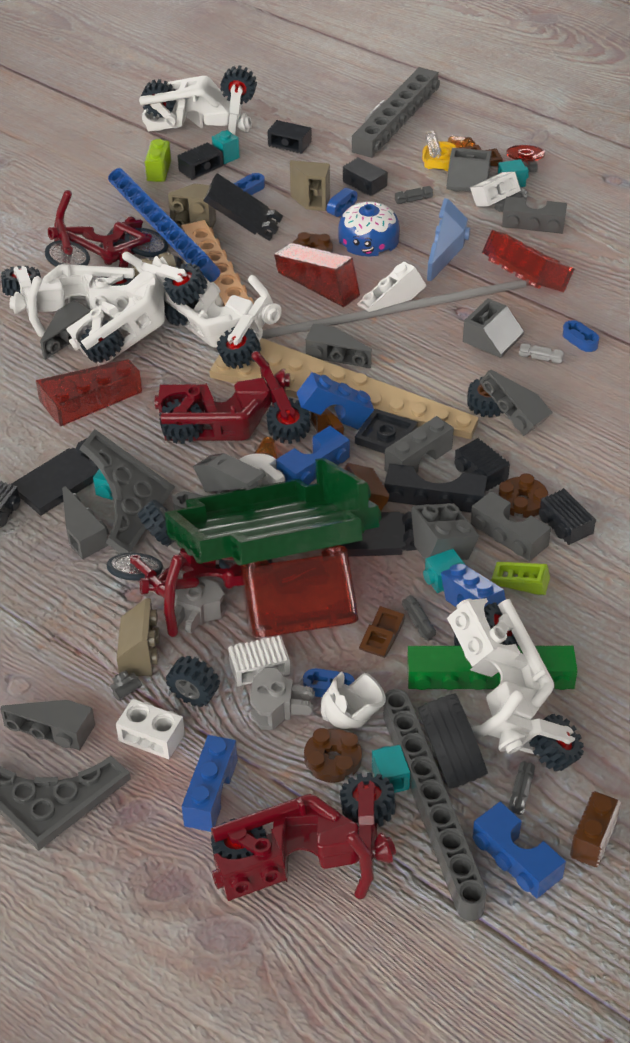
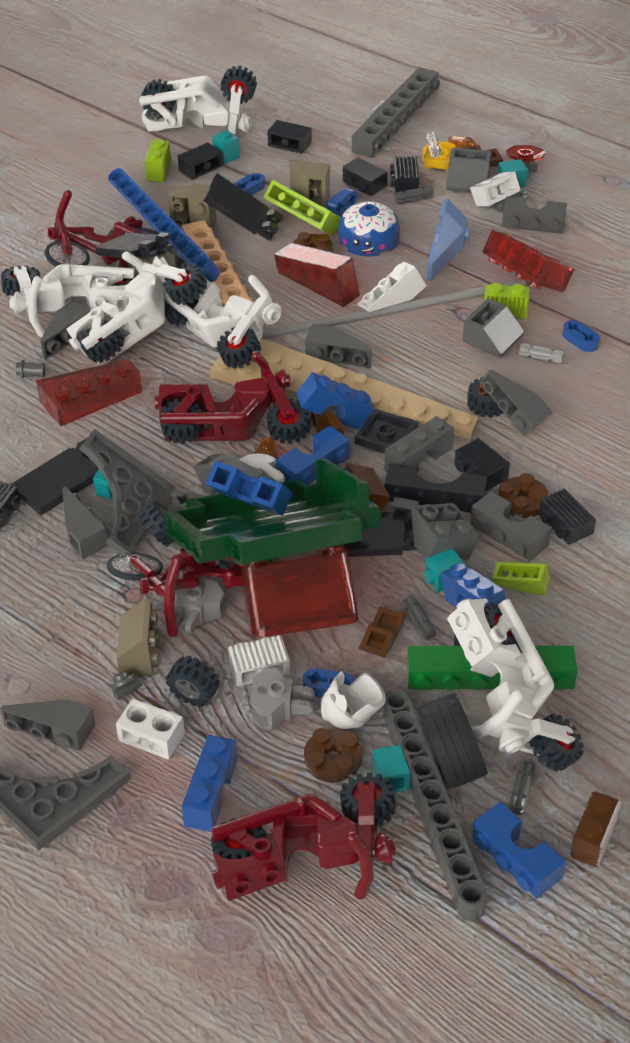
(30, 369): none -> dark grey pin
(137, 244): none -> black tile
(248, 489): none -> blue arch
(302, 207): none -> lime brick
(403, 505): none -> dark grey tile
(404, 173): none -> black brick
(514, 297): none -> lime brick

